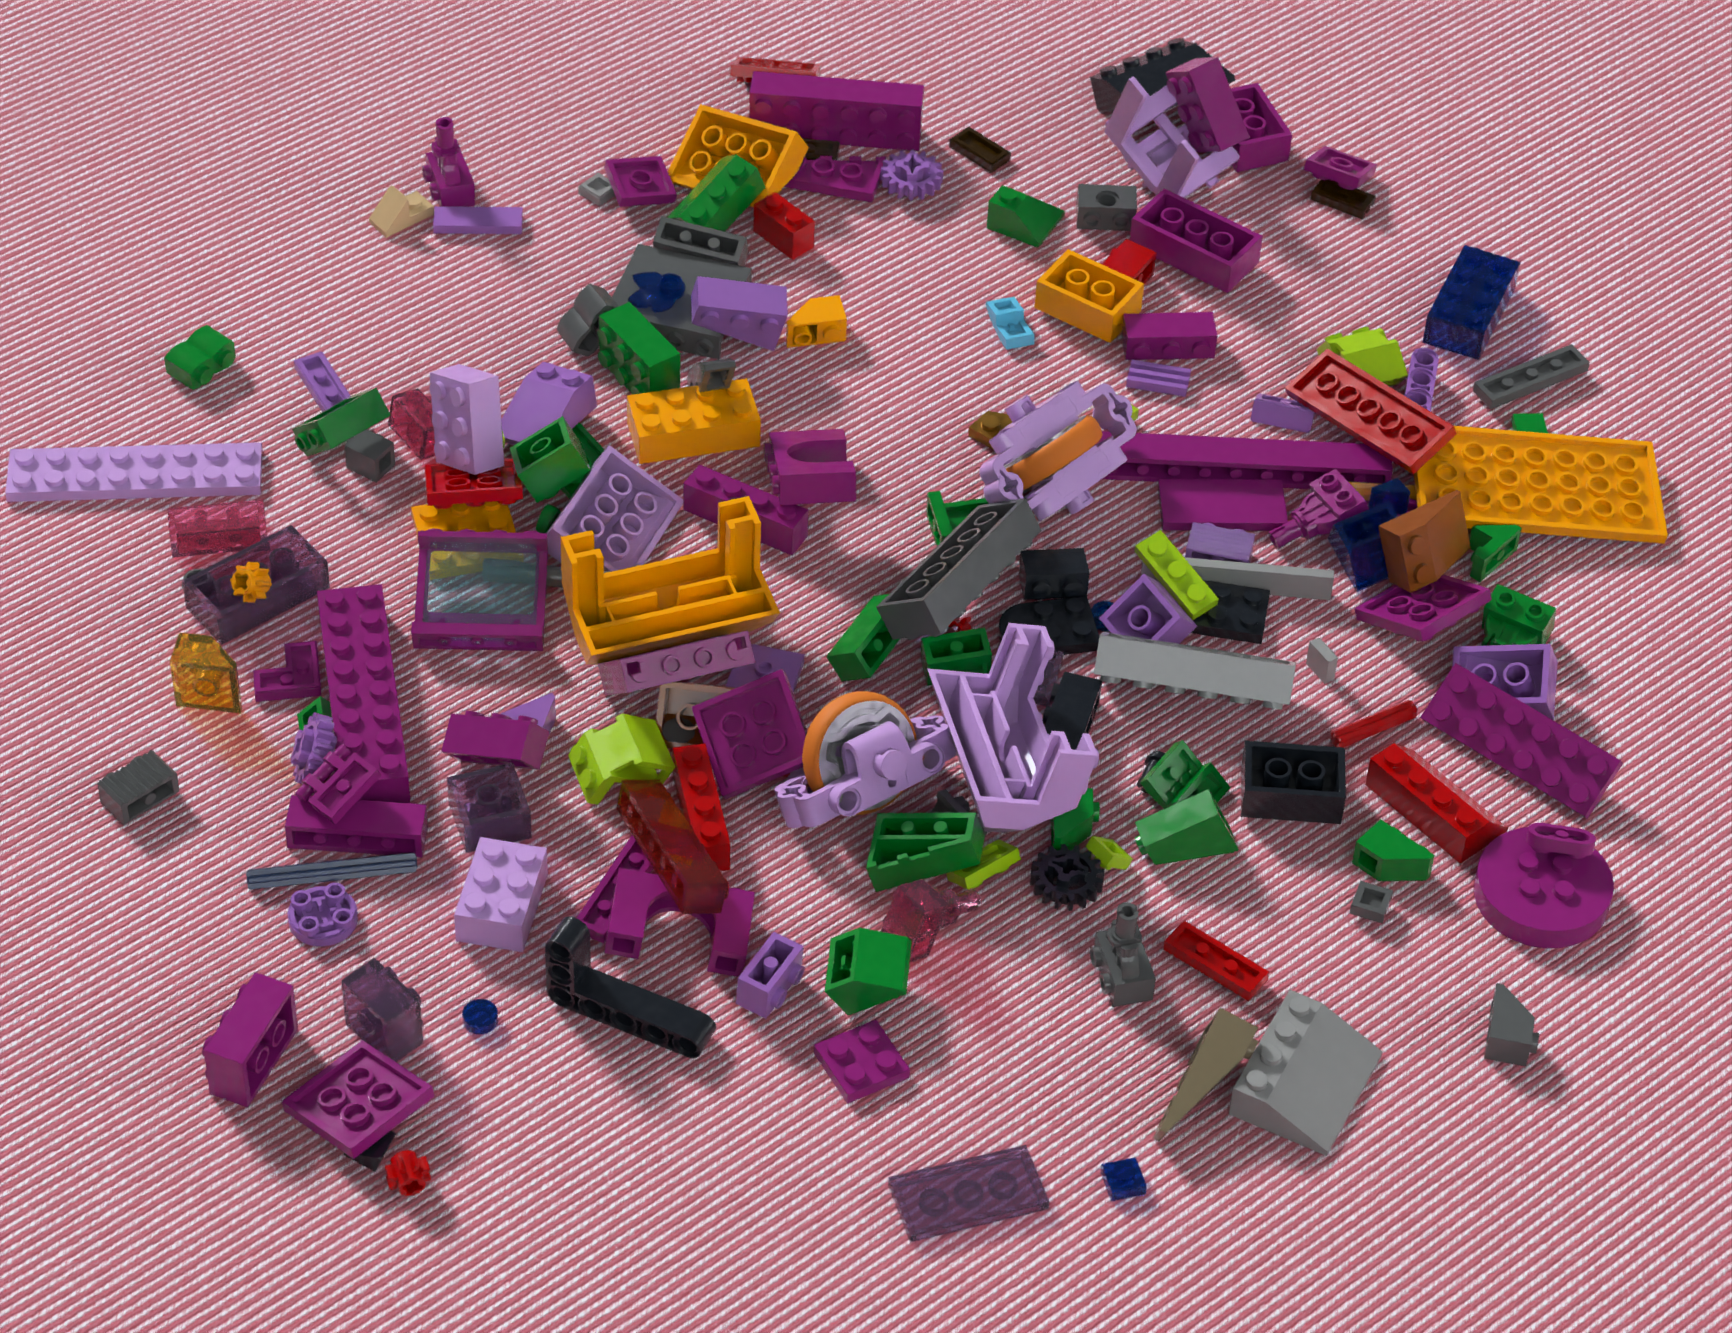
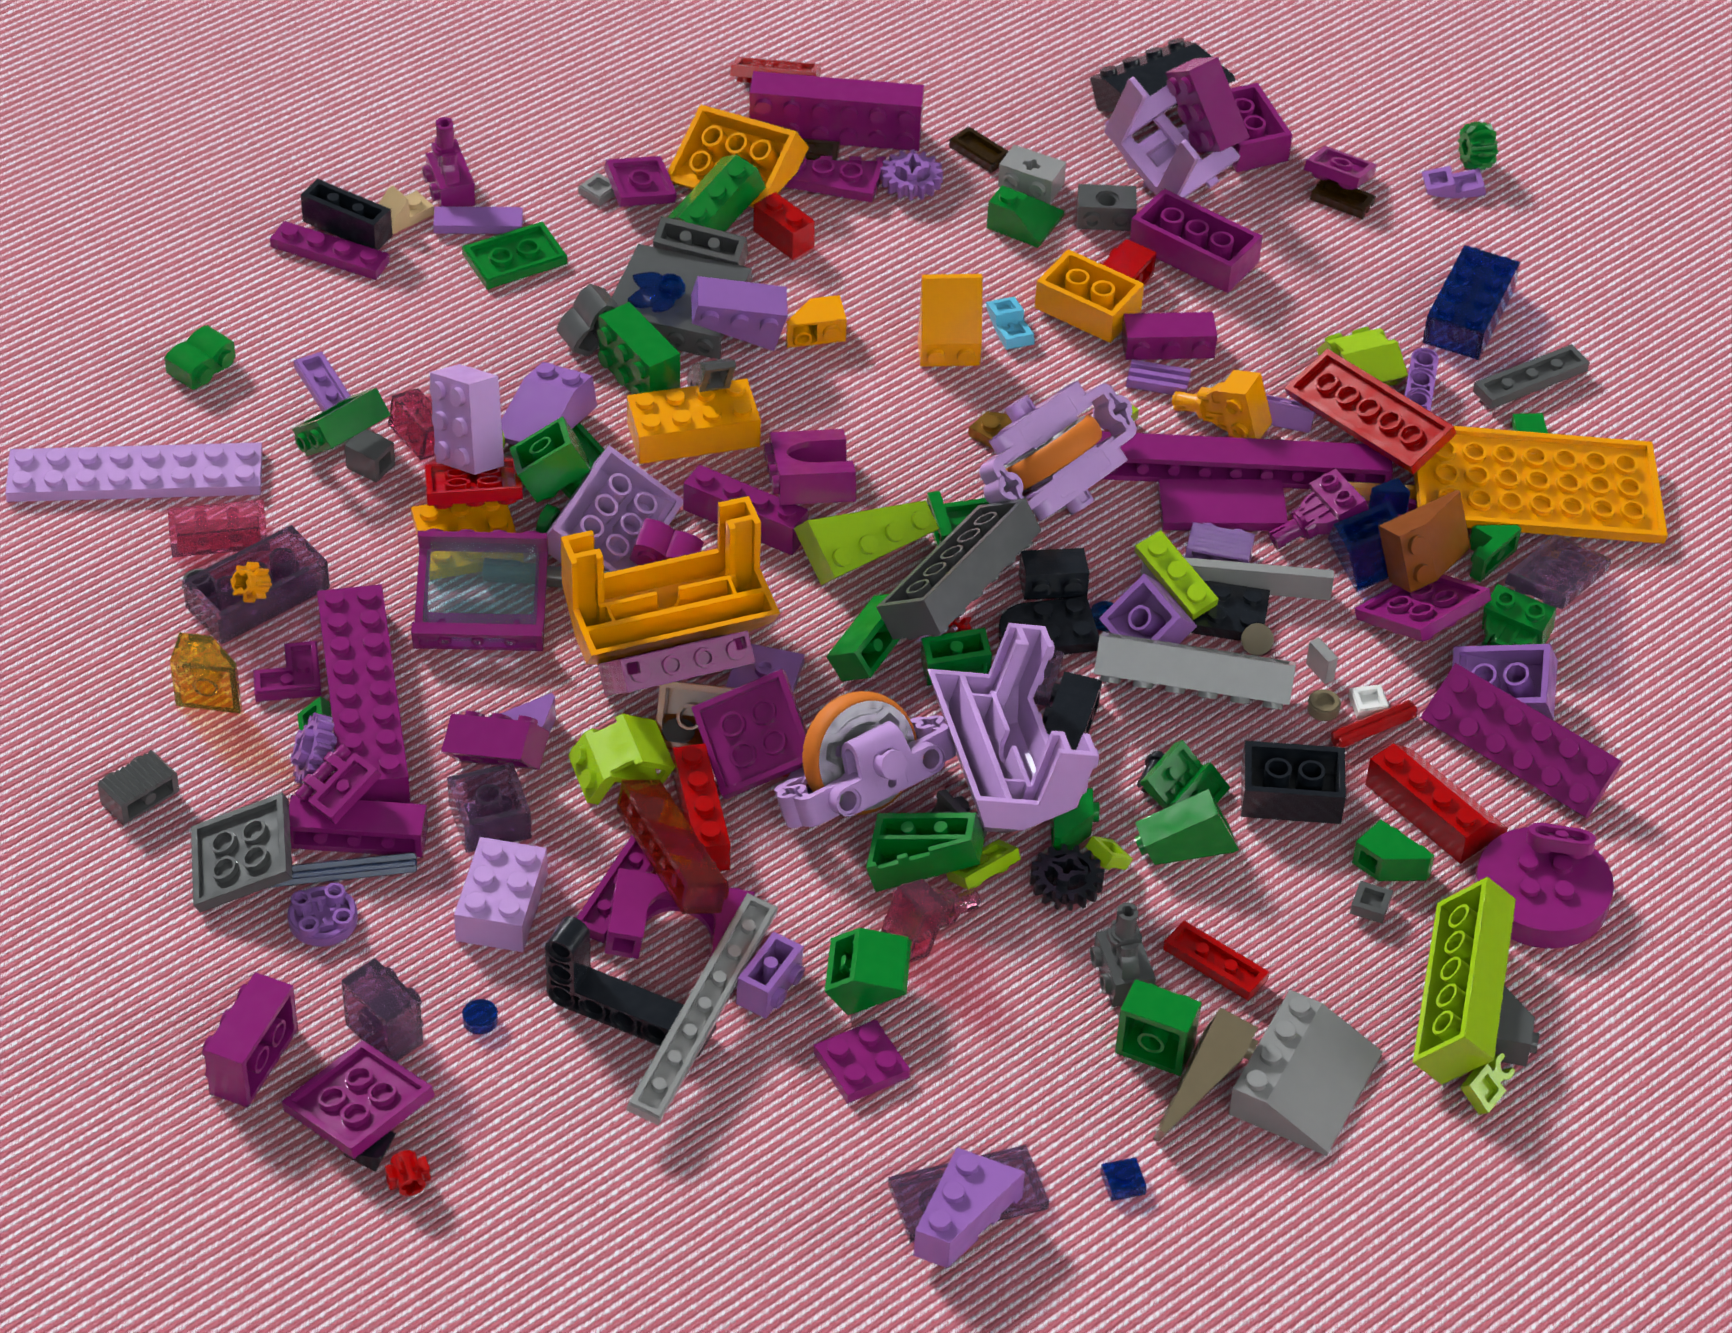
(241, 852): none -> dark grey plate
(329, 250): none -> magenta plate
(346, 214): none -> black brick
(514, 255): none -> green tile
(660, 542): none -> magenta brick
(702, 1009): none -> light grey tile
(857, 538): none -> lime wedge
(950, 320): none -> light orange slope
(964, 1205): none -> medium lavender wedge
(1032, 173): none -> light grey brick
(1158, 1027): none -> green brick
(1232, 405): none -> light orange brick
(1257, 639): none -> dark tan tile
(1324, 705): none -> dark tan tile
(1367, 700): none -> white tile
(1444, 184): none -> medium lavender slope
(1464, 981): none -> lime brick
(1478, 145): none -> green gear
(1484, 1084): none -> lime plate
(1558, 571): none -> clear purple plate

